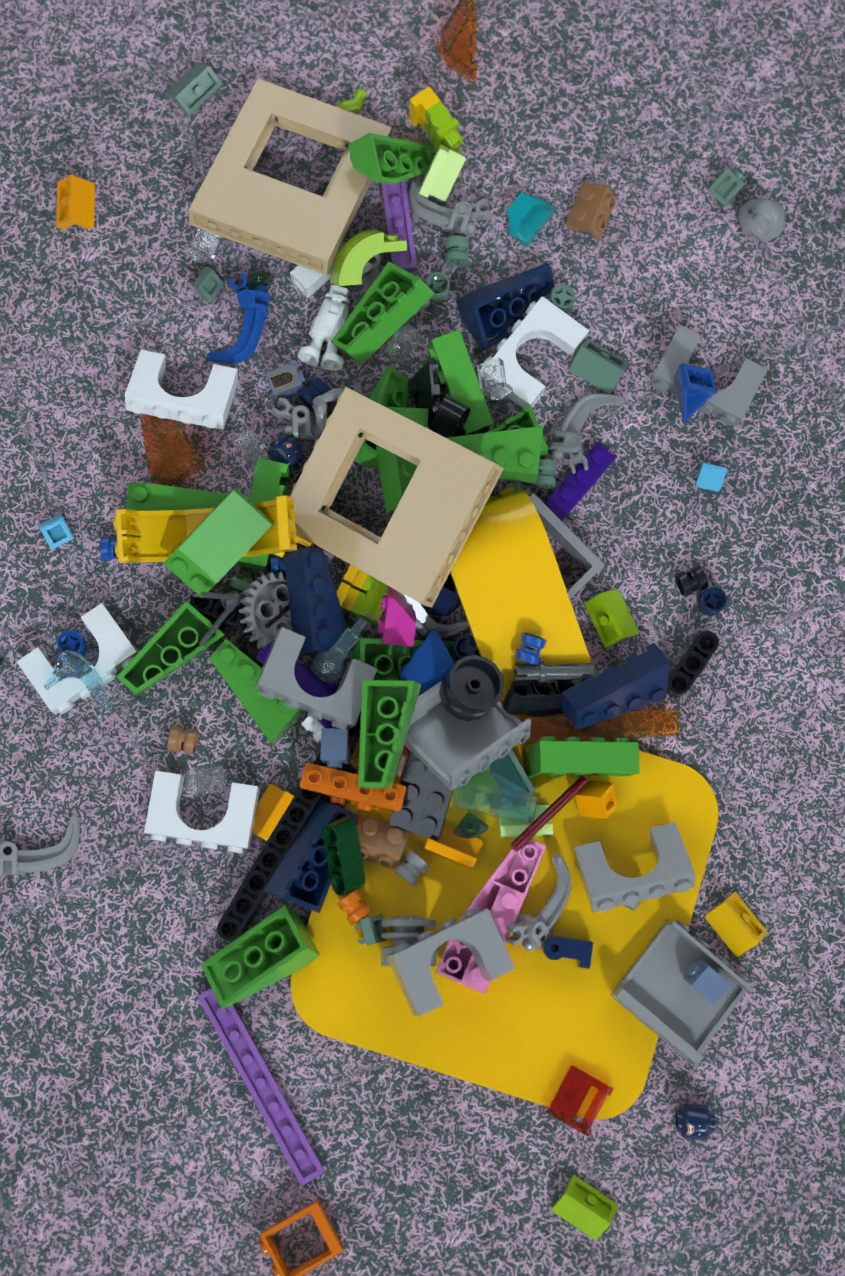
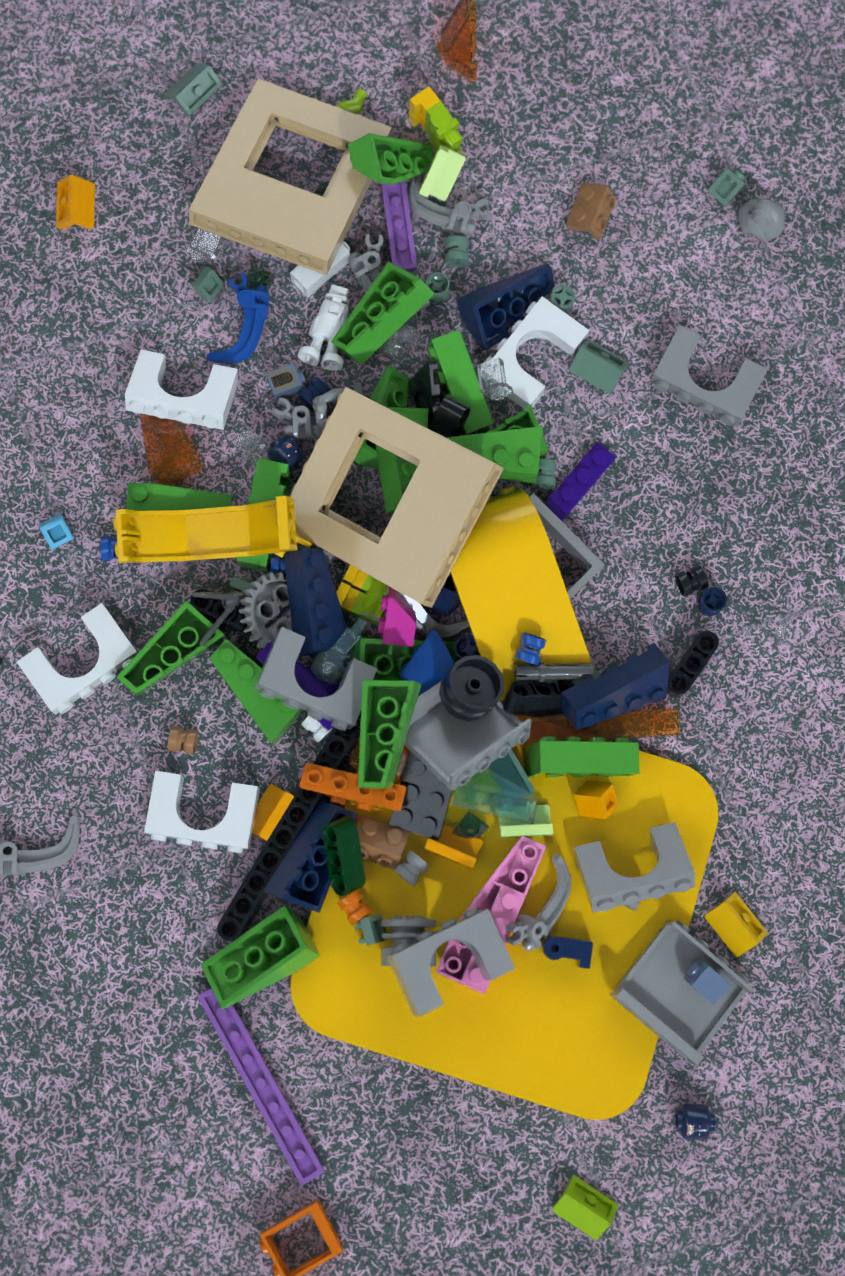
(69, 640): blue wheel -> none
(74, 665): clear light blue animal -> none
(205, 780): clear bracket -> none
(218, 542): bright green slope -> none
(335, 747): sand blue brick -> none
(357, 251): lime arch -> none
(528, 217): teal slope -> none
(549, 813): dark red bar -> none
(566, 439): light grey piece -> none
(571, 1096): clear red plate -> none
(611, 617): lime panel -> none
(693, 388): blue slope -> none
(711, 477): medium azure slope -> none

